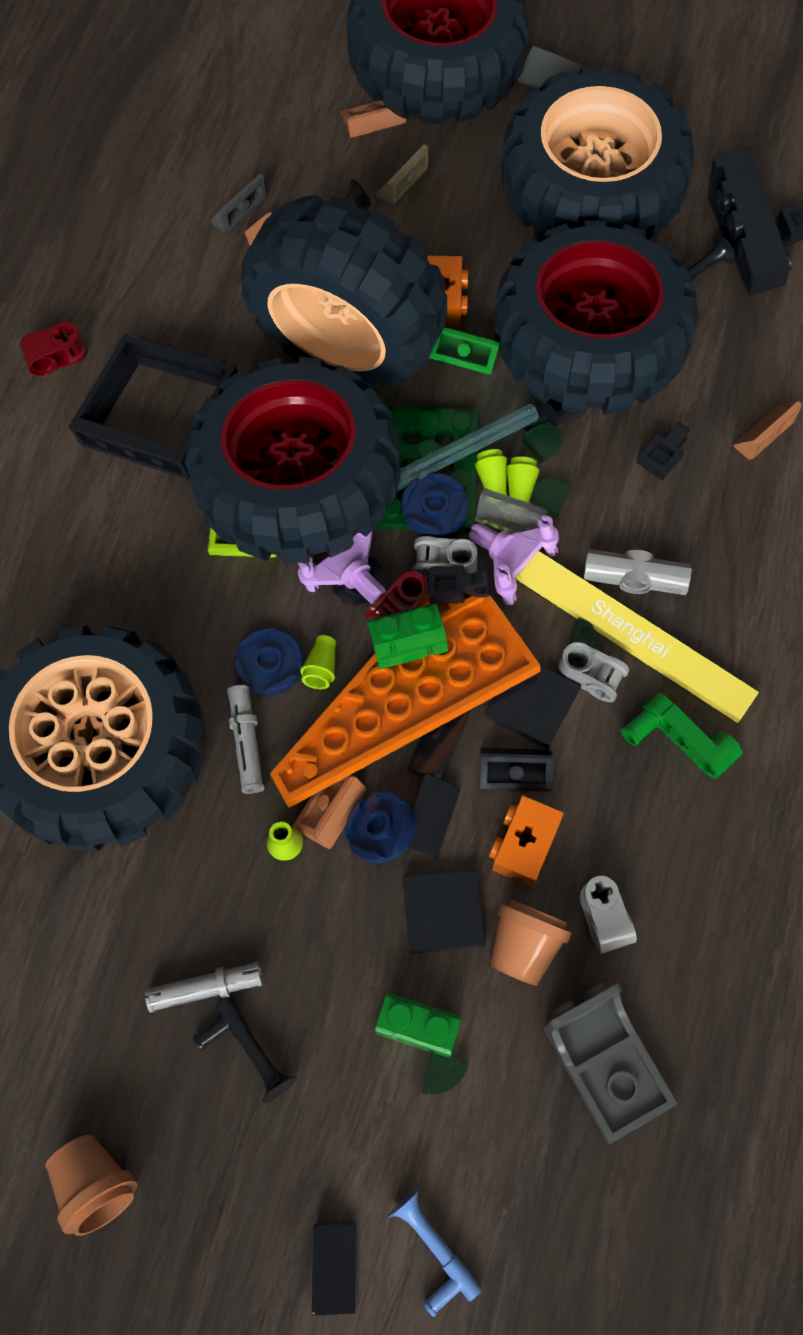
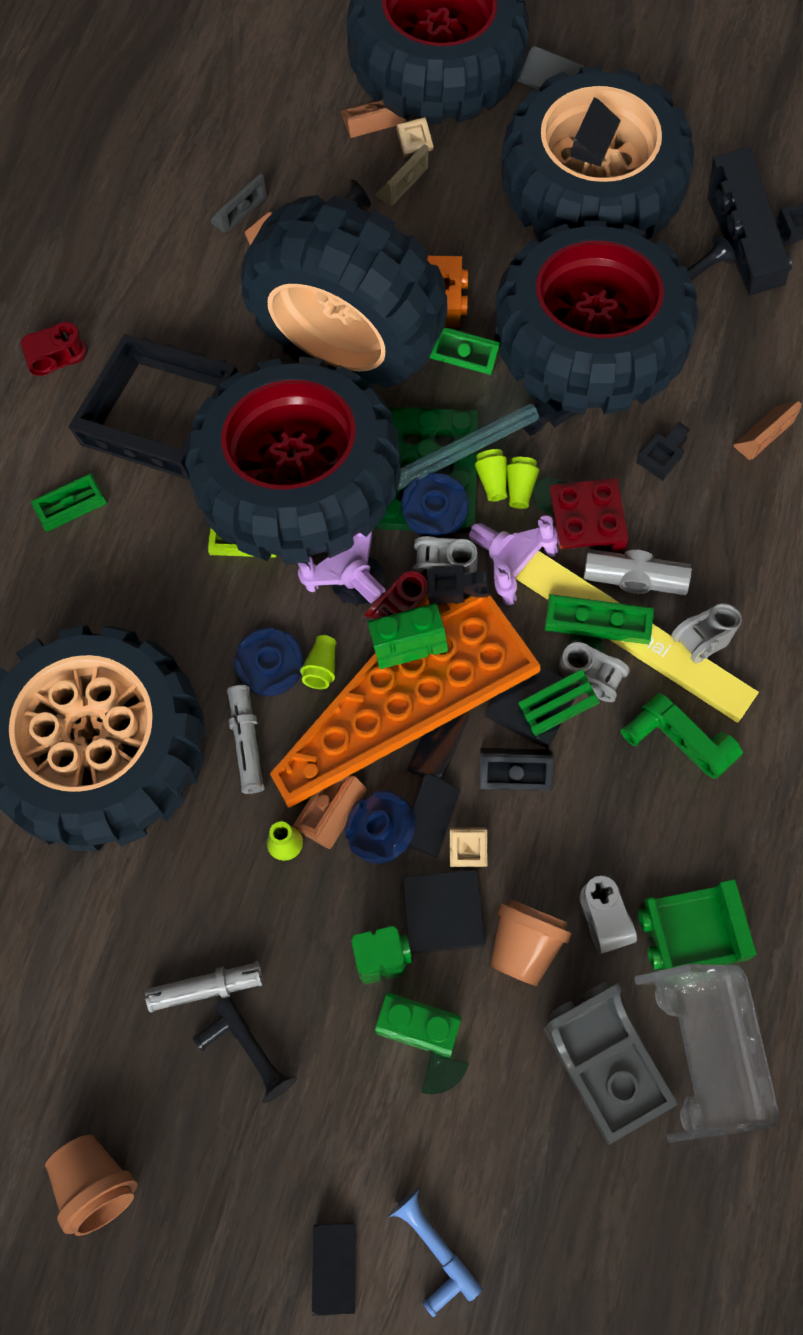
(70, 507): none -> green tile
(381, 954): none -> green brick
(413, 136): none -> tan tile
(468, 847): none -> tan tile
(507, 512): clear plate -> none
(525, 862): orange brick -> none
(543, 441): clear green tile -> none
(553, 690): none -> green tile
(589, 515): none -> dark red bracket
(595, 134): none -> black slope
(599, 619): none -> green tile
(697, 928): none -> green panel
(708, 631): none -> light grey piece
(721, 1049): none -> clear windscreen

